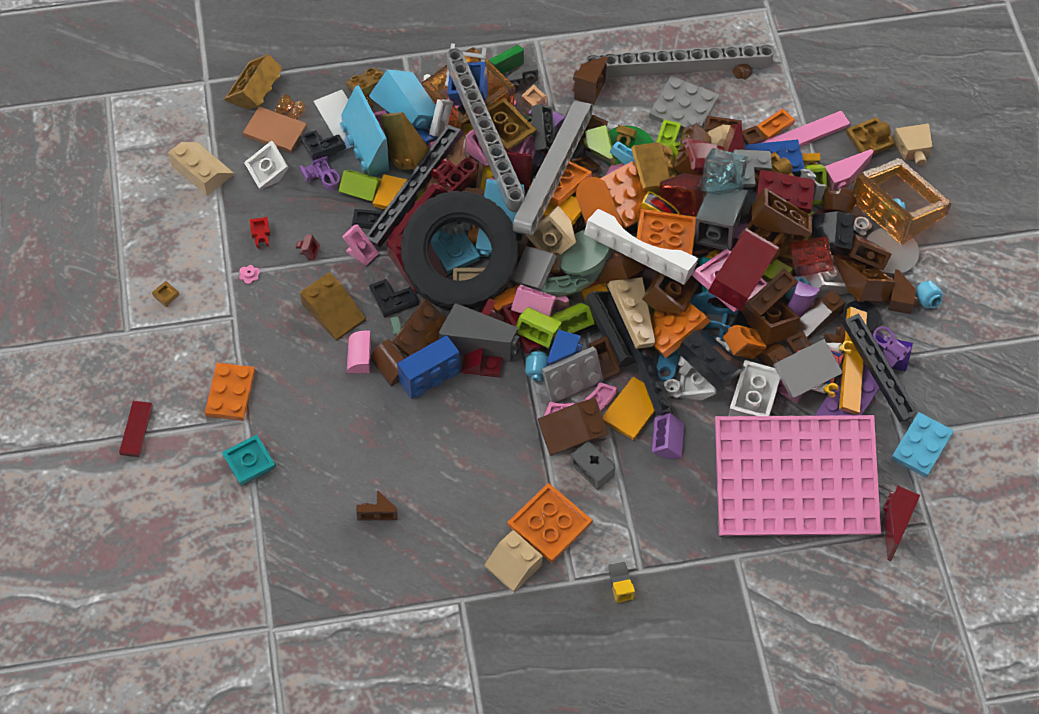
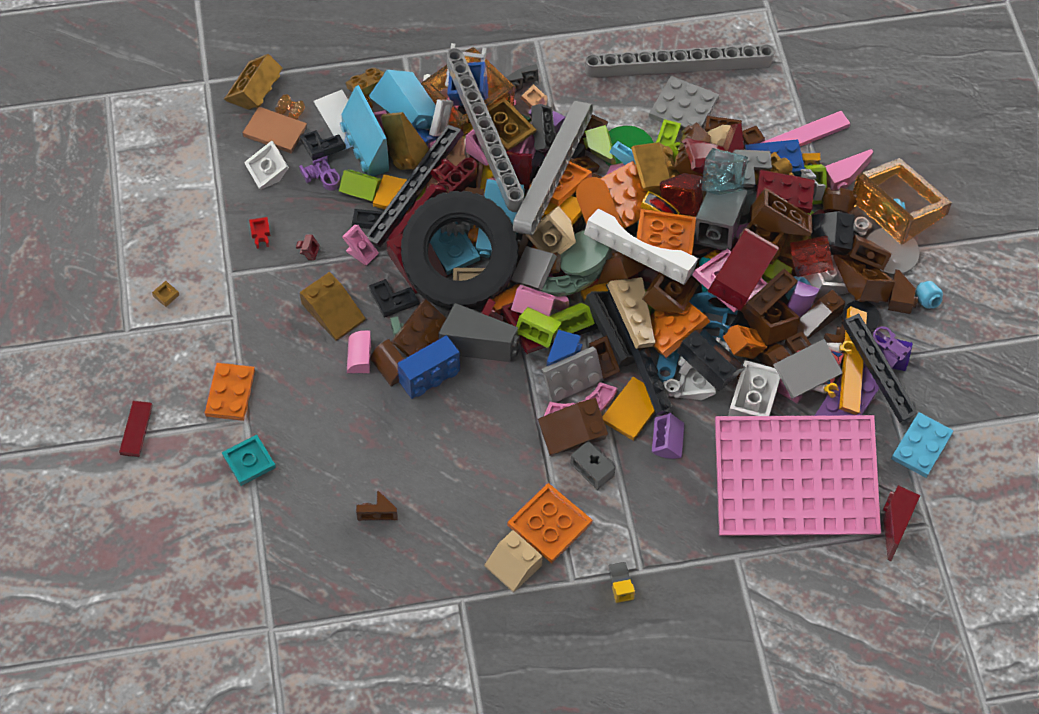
(199, 166): tan slope -> none
(249, 274): bright pink plant -> none
(479, 364): dark red slope -> none
(508, 59): green brick -> none
(534, 365): medium azure head -> none
(590, 80): reddish brown slope -> none
(626, 132): pearl gold tile -> none
(742, 71): reddish brown piece -> none
(776, 124): orange plate -> none
(871, 135): pearl gold plate -> none
(914, 143): tan torso -> none

